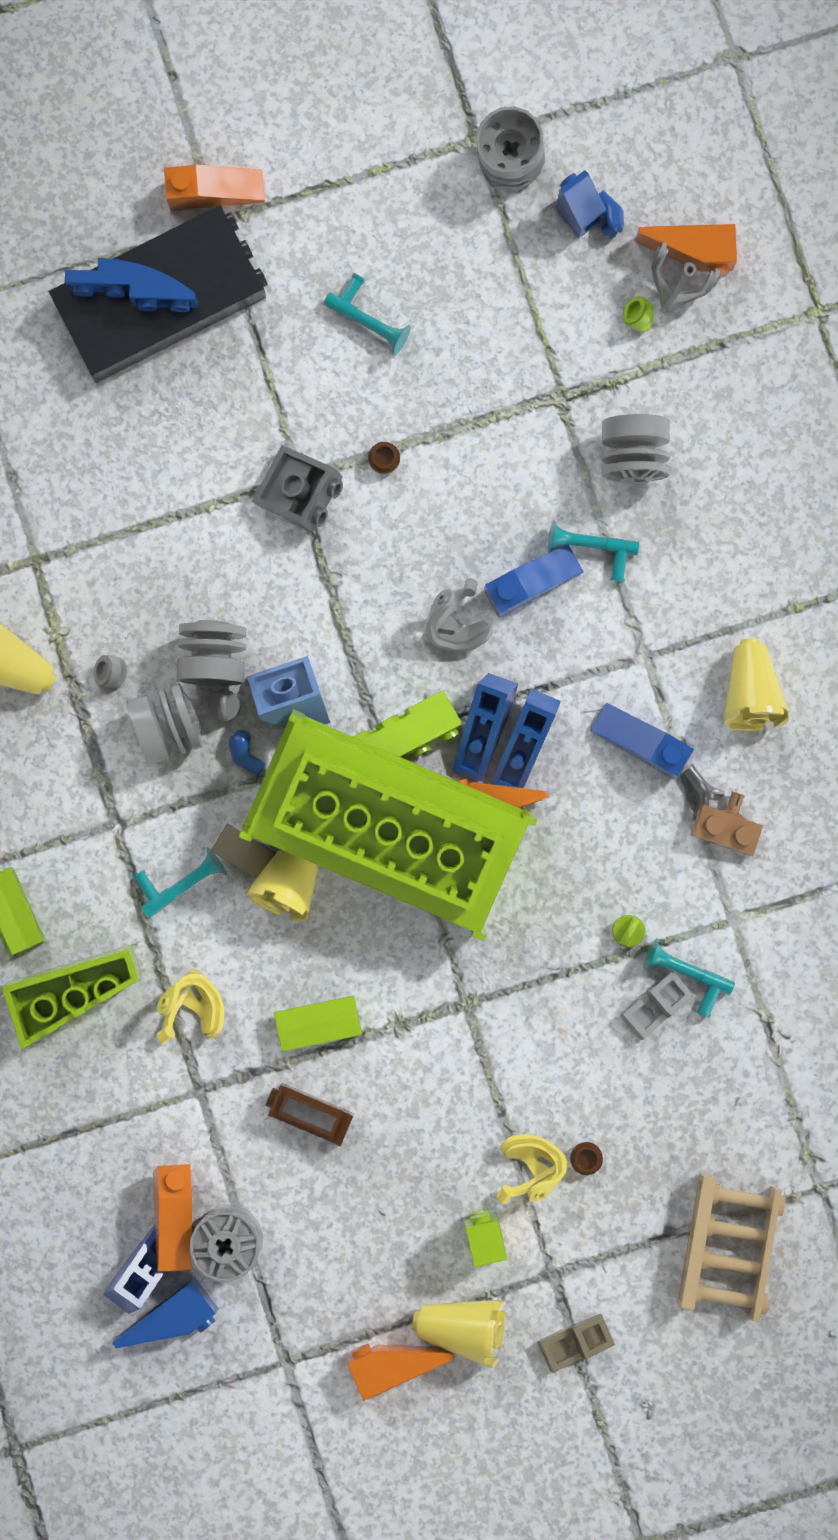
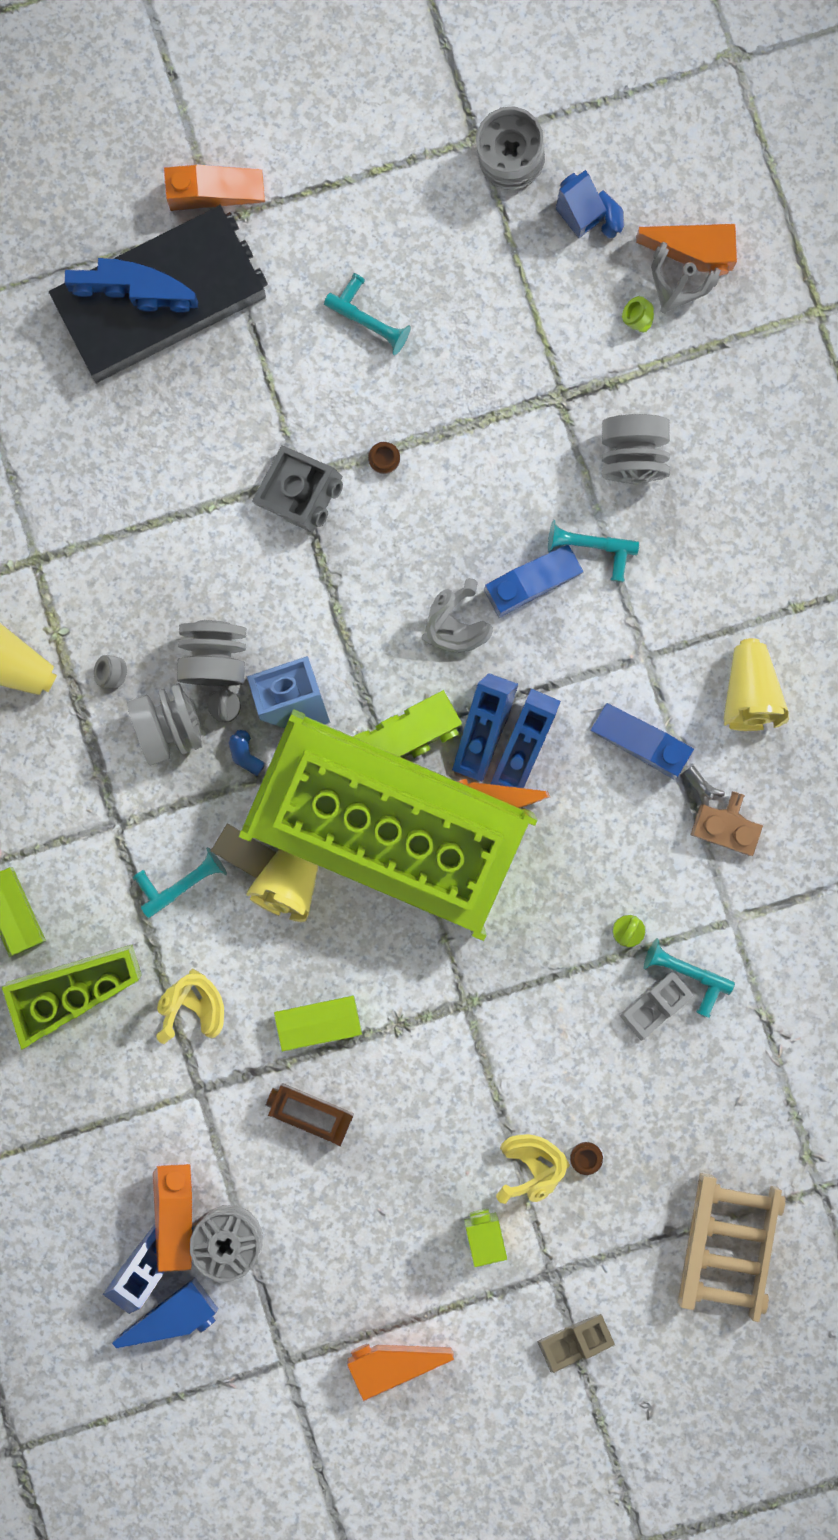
(463, 1328): light yellow cone -> none

